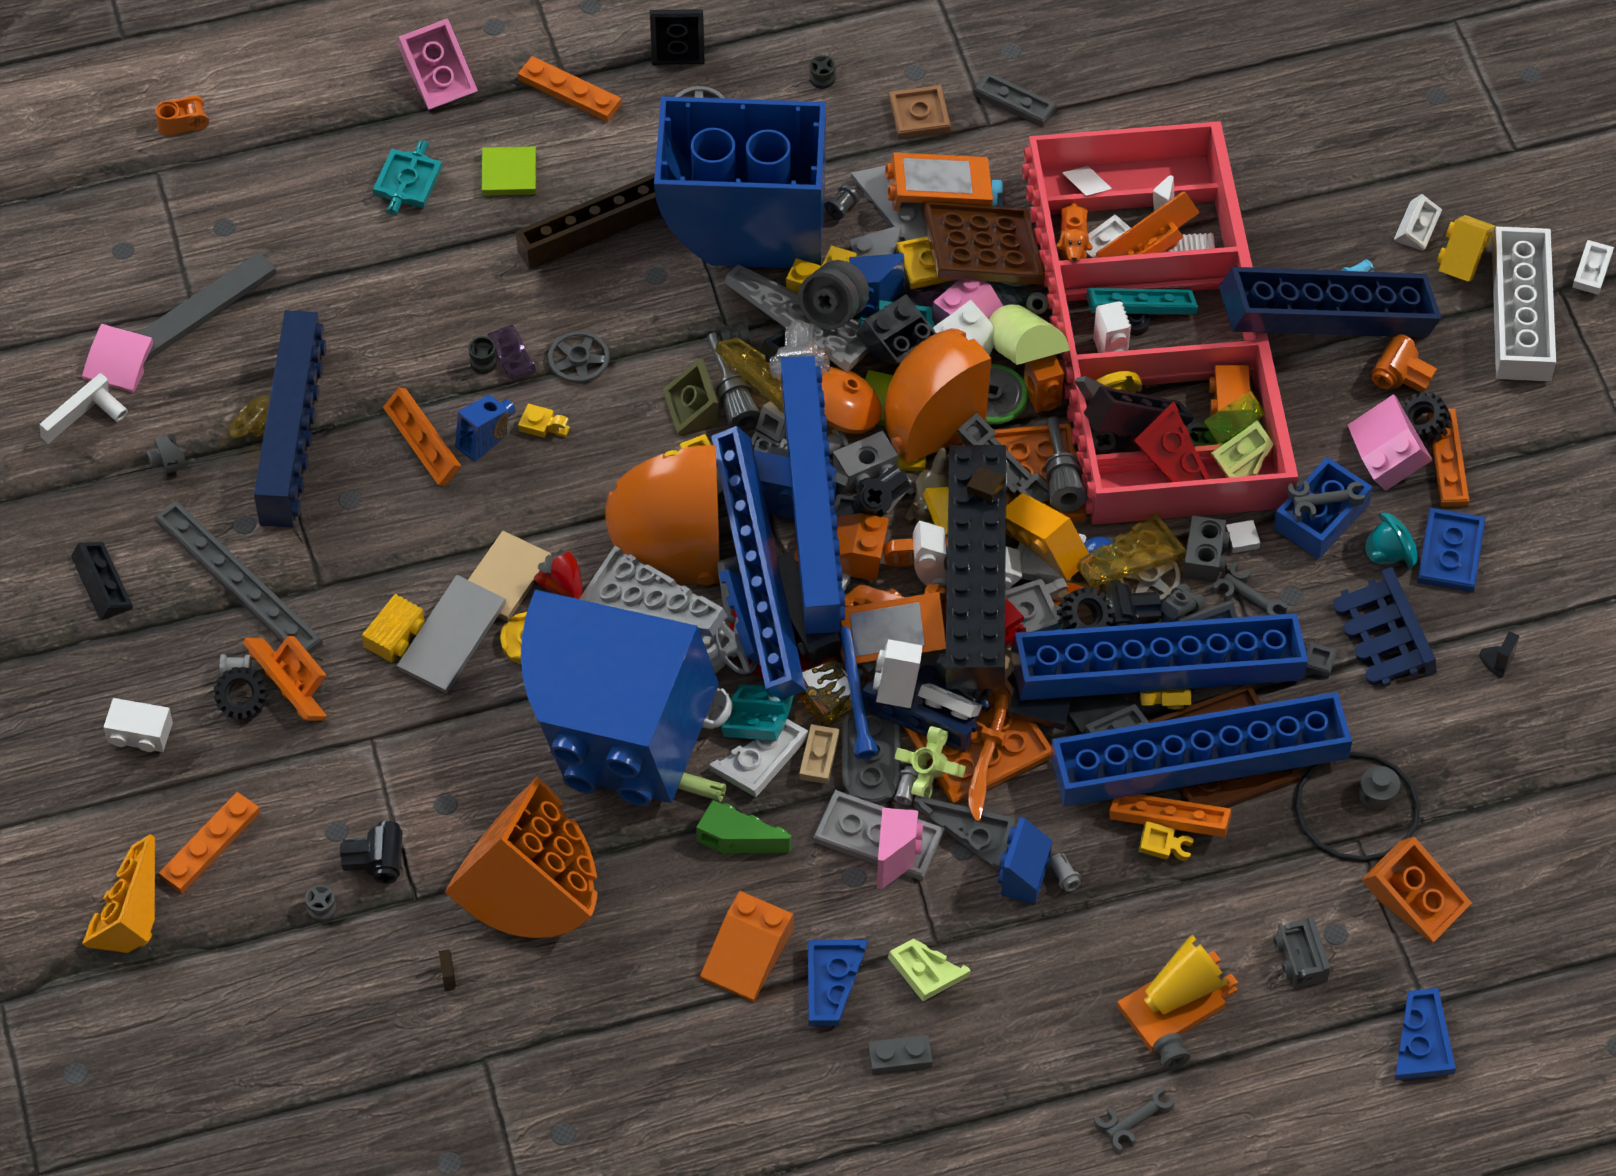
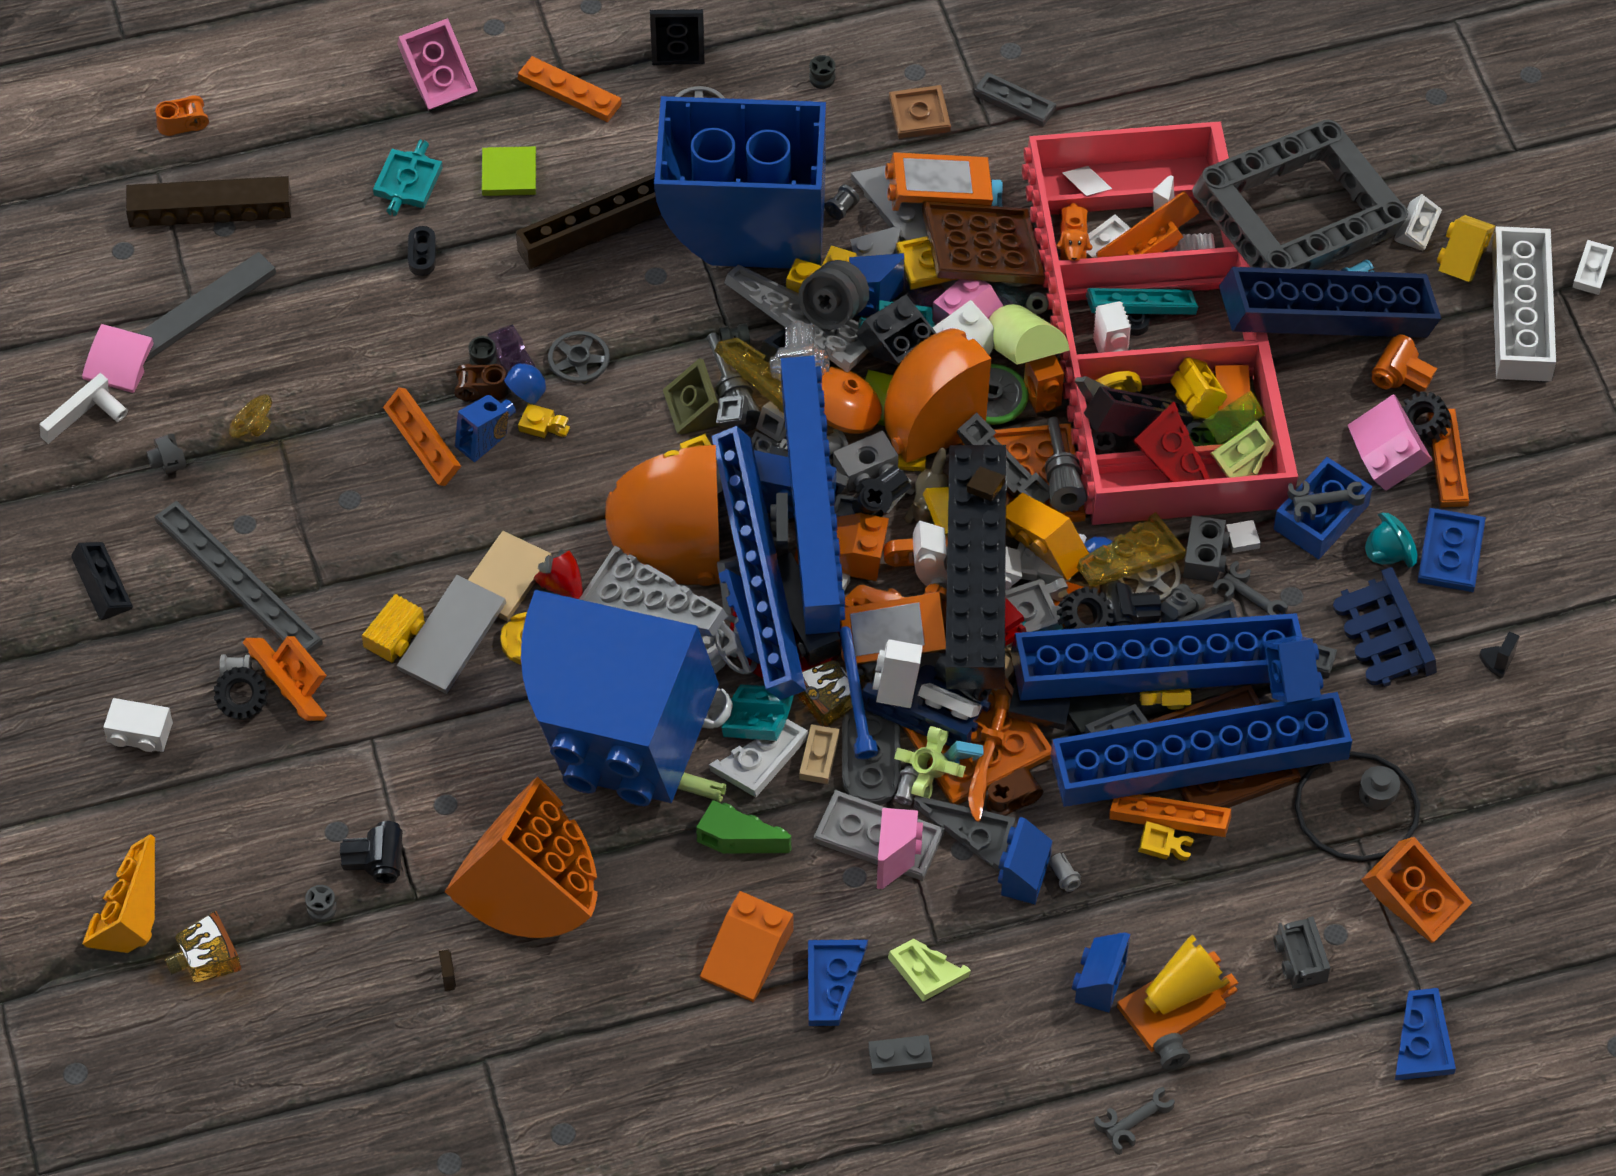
(204, 950): none -> torso
(208, 201): none -> dark brown brick
(209, 843): orange plate -> none
(289, 419): dark blue brick -> none
(421, 252): none -> black plate
(480, 382): none -> reddish brown piece
(526, 382): none -> blue hair
(732, 411): none -> dark grey tile
(779, 523): none -> dark grey wing
(964, 750): none -> medium azure tile
(1013, 792): none -> reddish brown piece
(1101, 971): none -> blue slope
(1198, 388): none -> yellow brick
(1293, 668): none -> blue brick
(1323, 141): none -> dark grey beam

